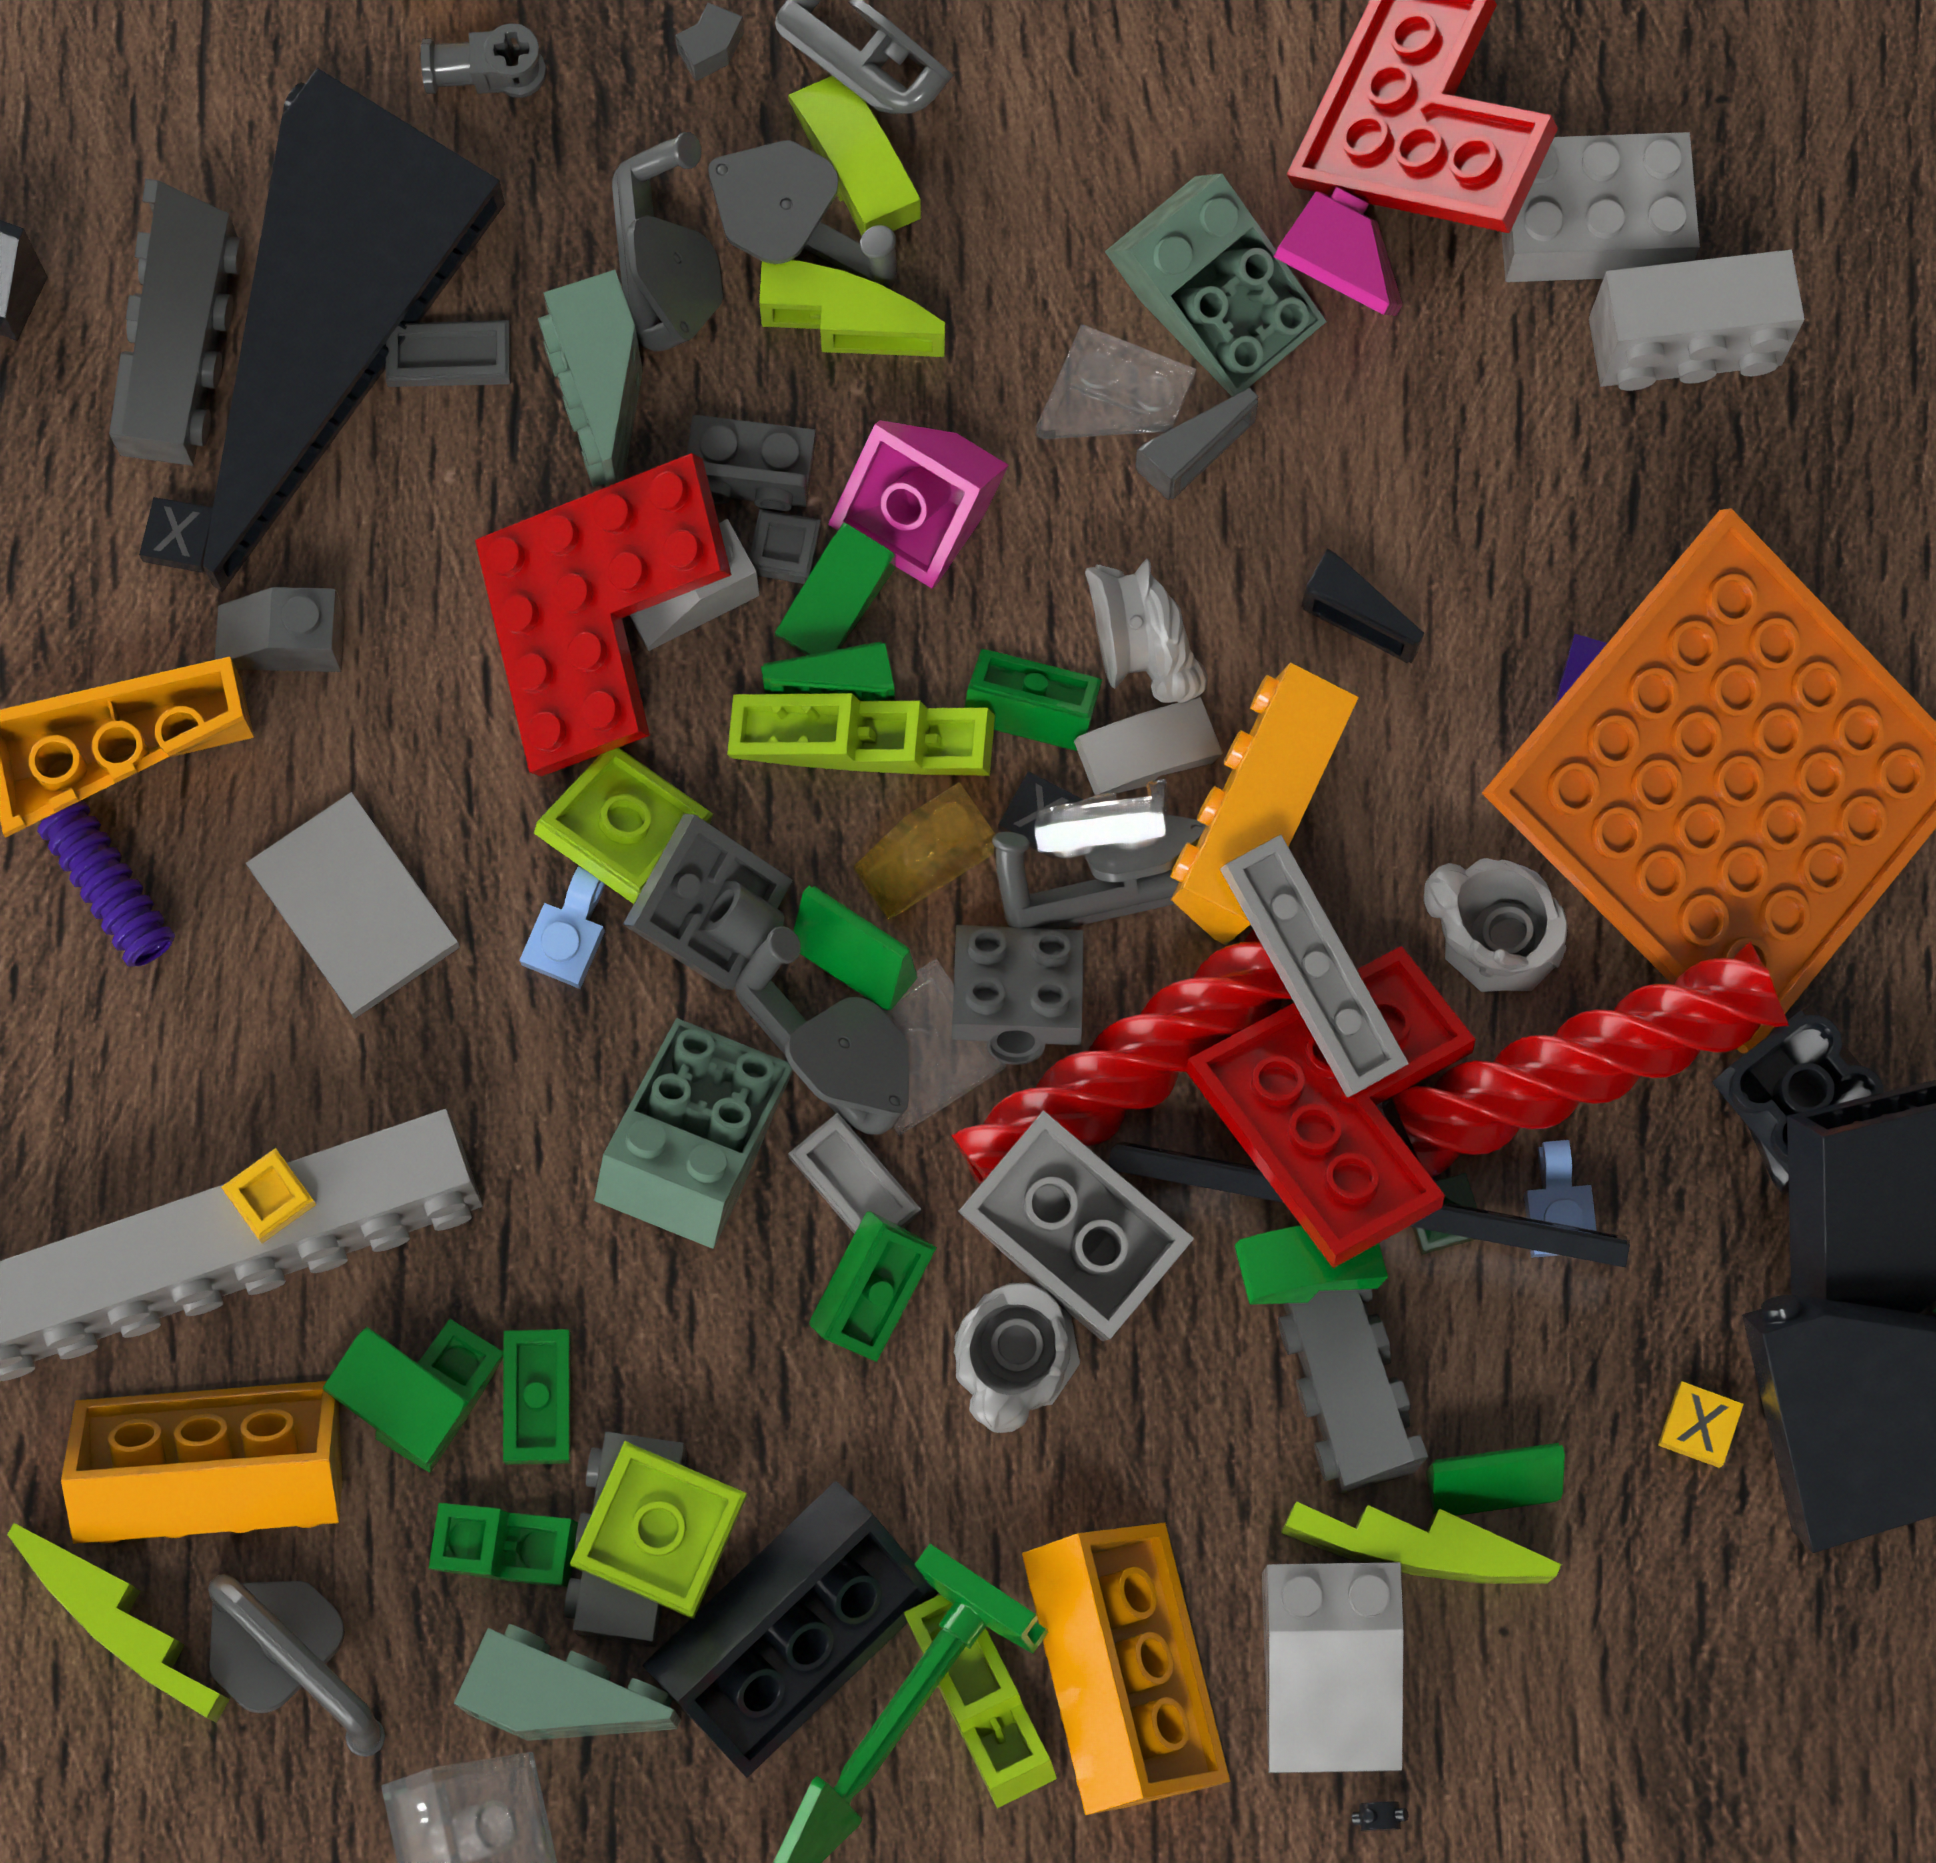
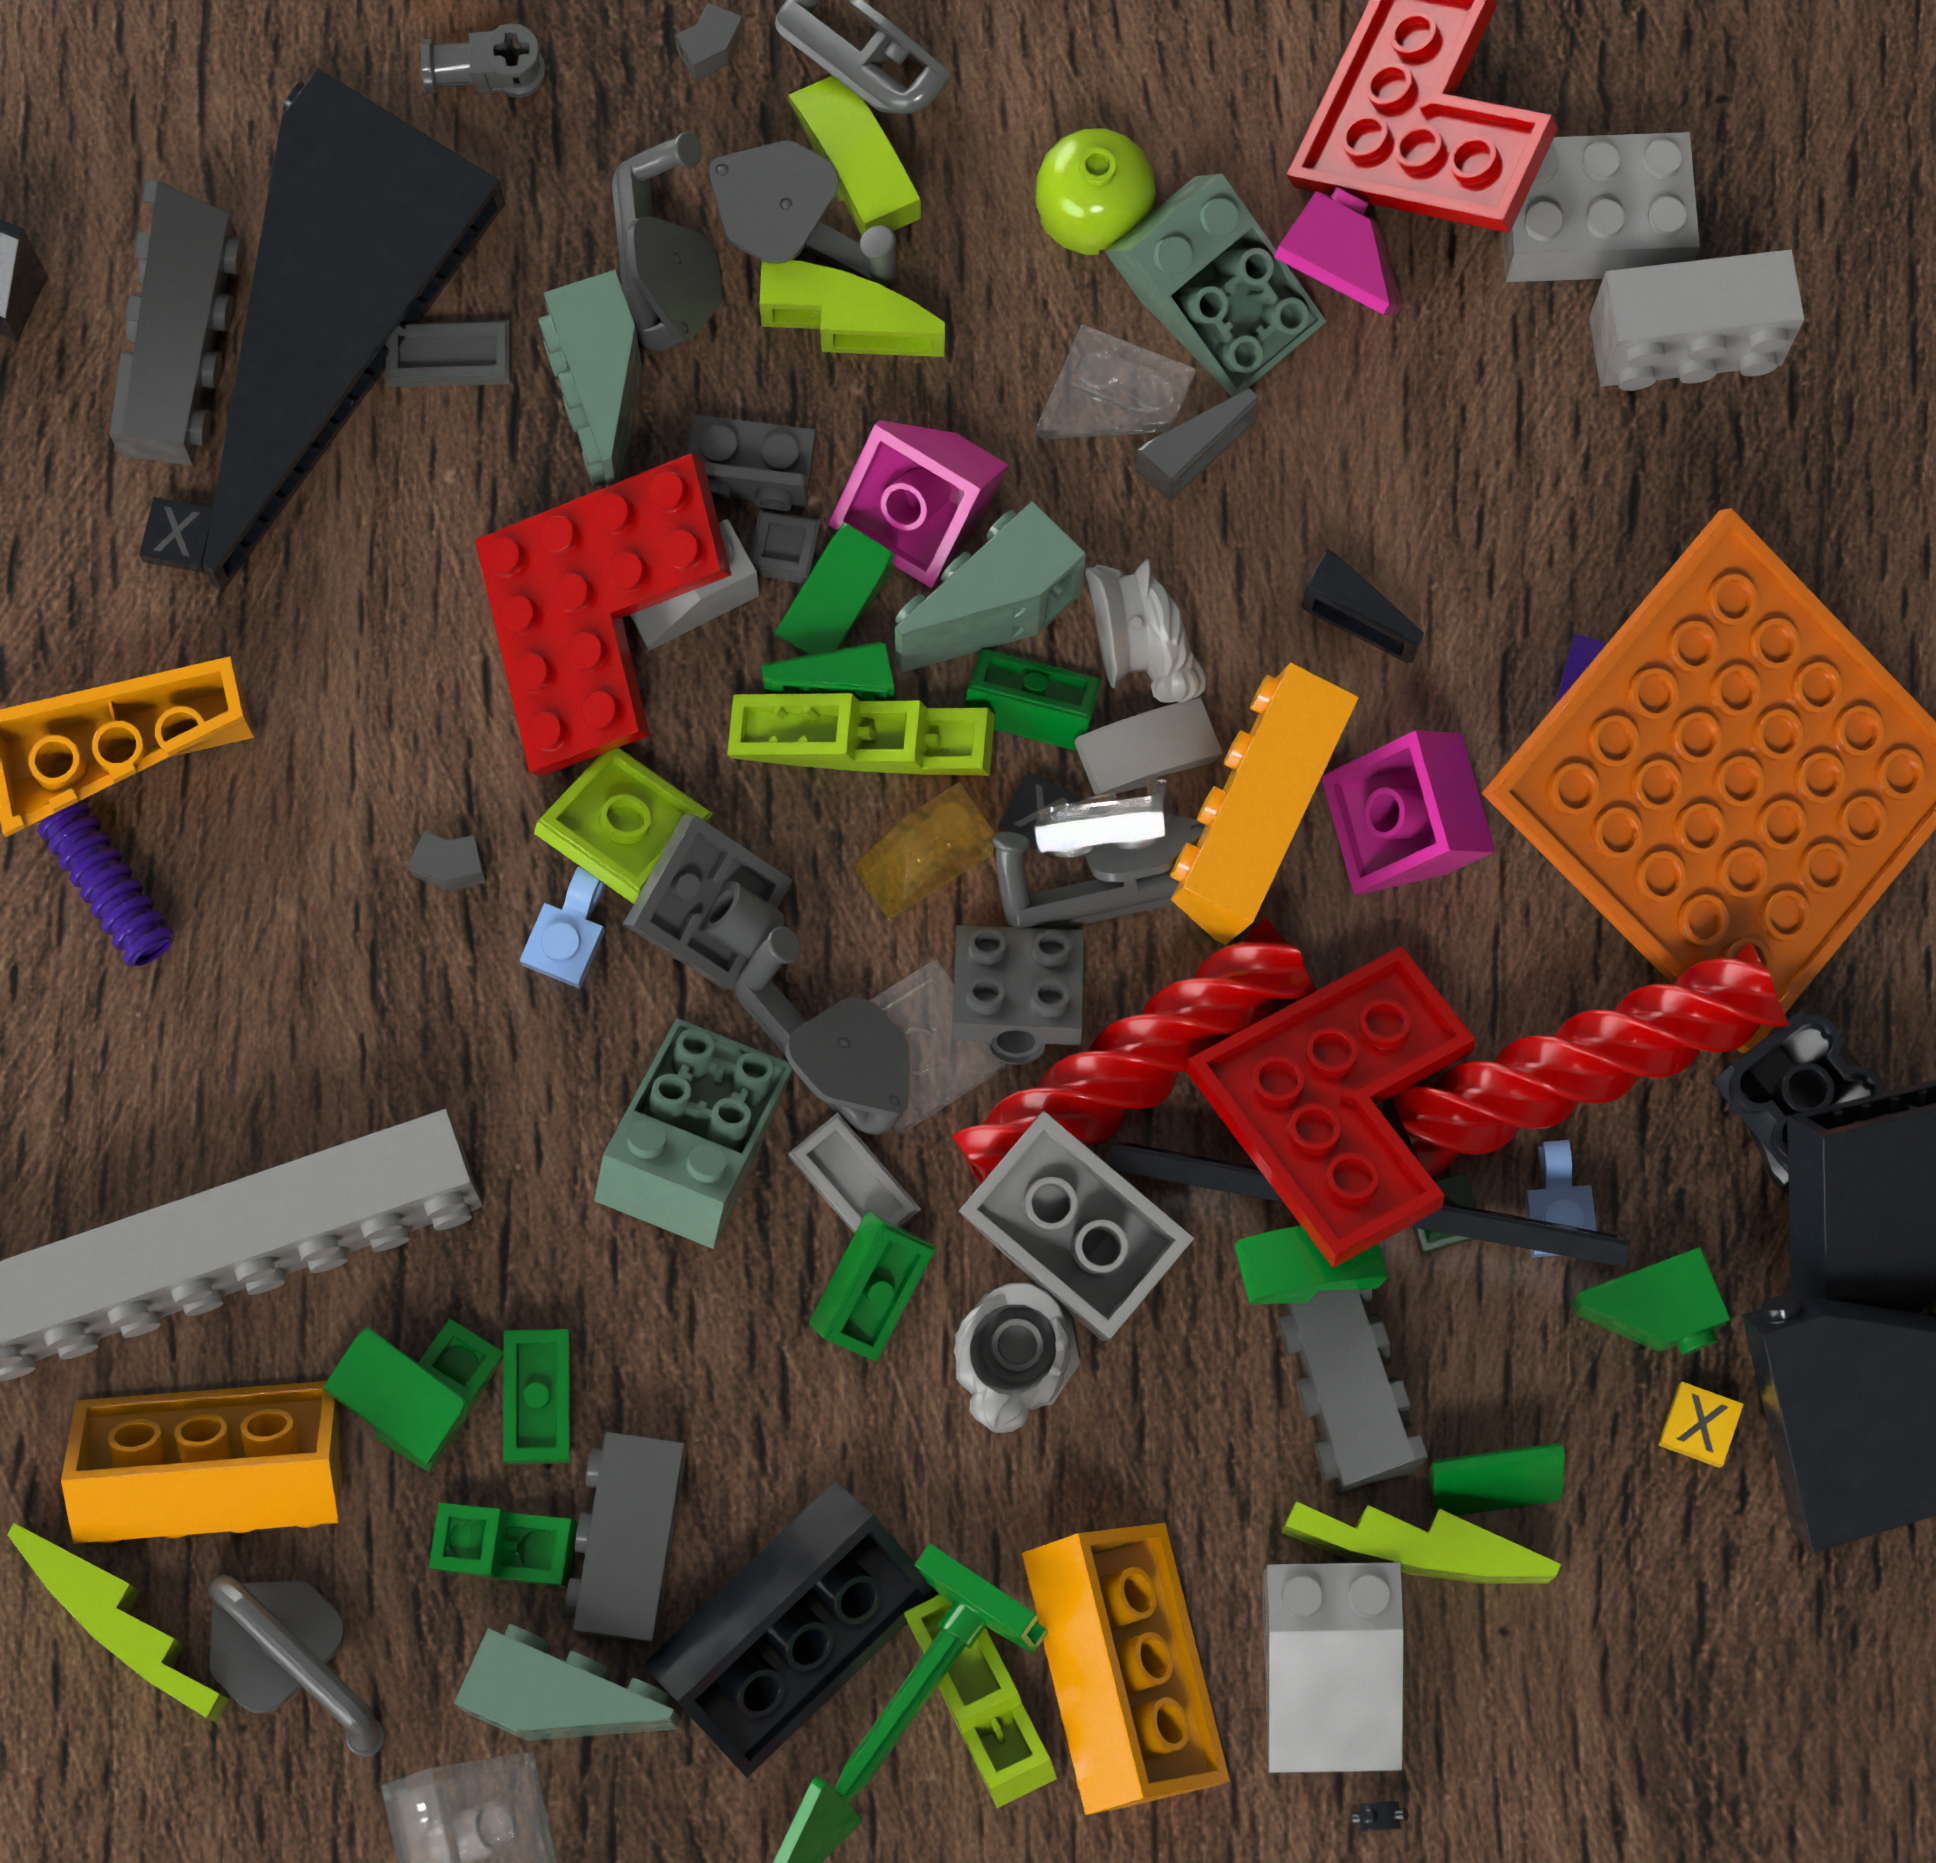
(268, 1195): yellow tile -> none
(283, 630): dark grey slope -> none
(352, 905): light grey tile -> none
(447, 862): none -> dark grey piece
(658, 1529): lime tile -> none
(853, 949): green slope -> none
(996, 595): none -> sand green slope
(1094, 189): none -> lime cylinder
(1314, 966): light grey plate -> none
(1408, 812): none -> dark pink slope
(1497, 923): light grey piece -> none
(1659, 1305): none -> green slope

